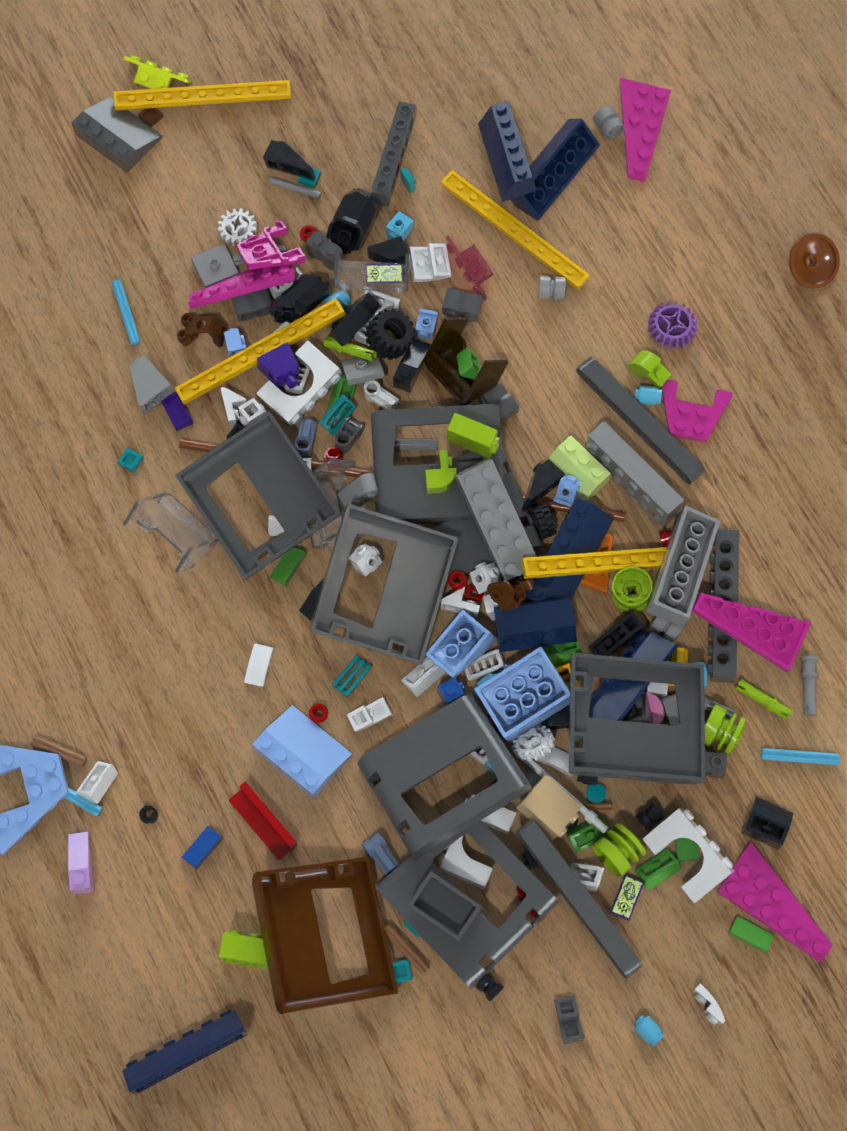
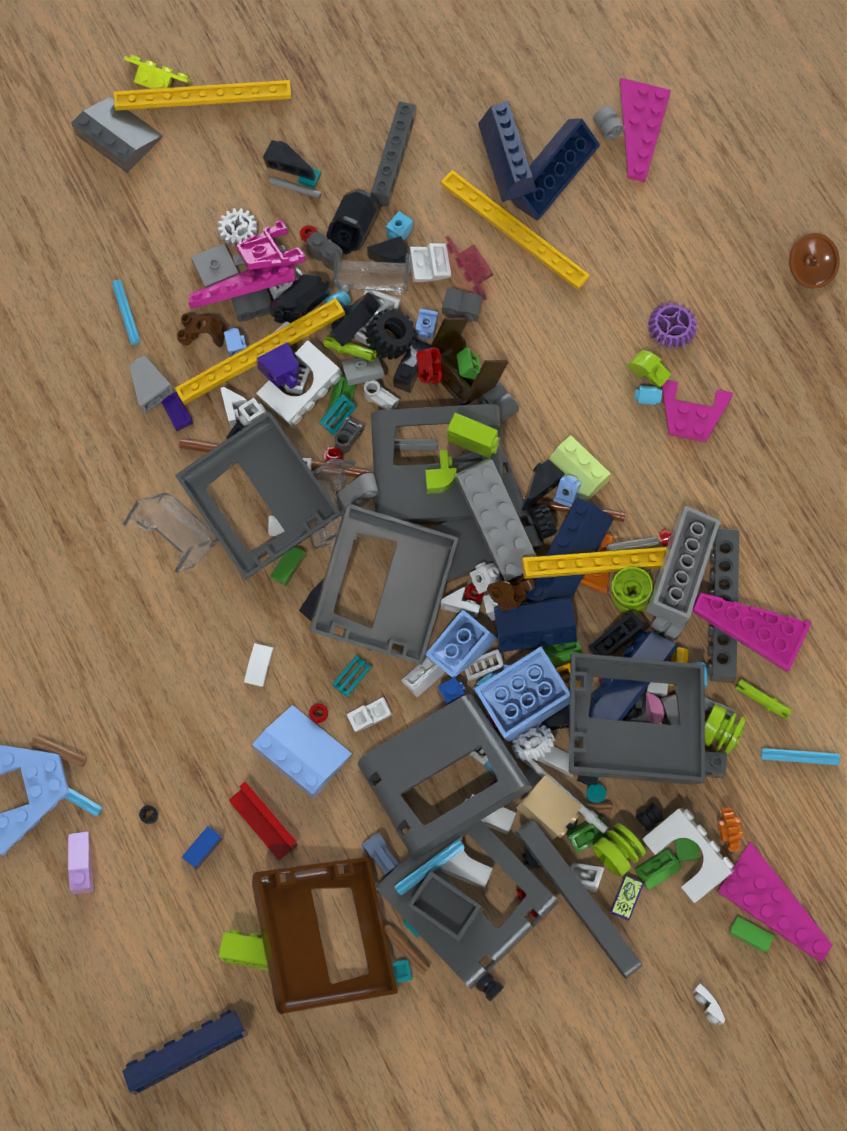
(97, 782): white slope -> none
(130, 460): teal tile -> none
(150, 116): reddish brown tile -> none
(306, 437): sand blue piece -> none
(365, 559): white brick -> none
(384, 273): tile -> none
(407, 179): teal tile -> none
(429, 364): none -> red piece
(432, 865): none -> medium azure axle
(454, 575): red plate -> none
(552, 288): light grey wheel -> none
(569, 1019): dark grey slope -> none
(634, 475): light grey brick -> none
(635, 544): none -> light grey axle
(640, 420): dark grey beam -> none
(648, 1030): medium azure brick -> none
(729, 829): none -> orange gear
(768, 823): black slope -> none
(809, 676): light grey pin -> none

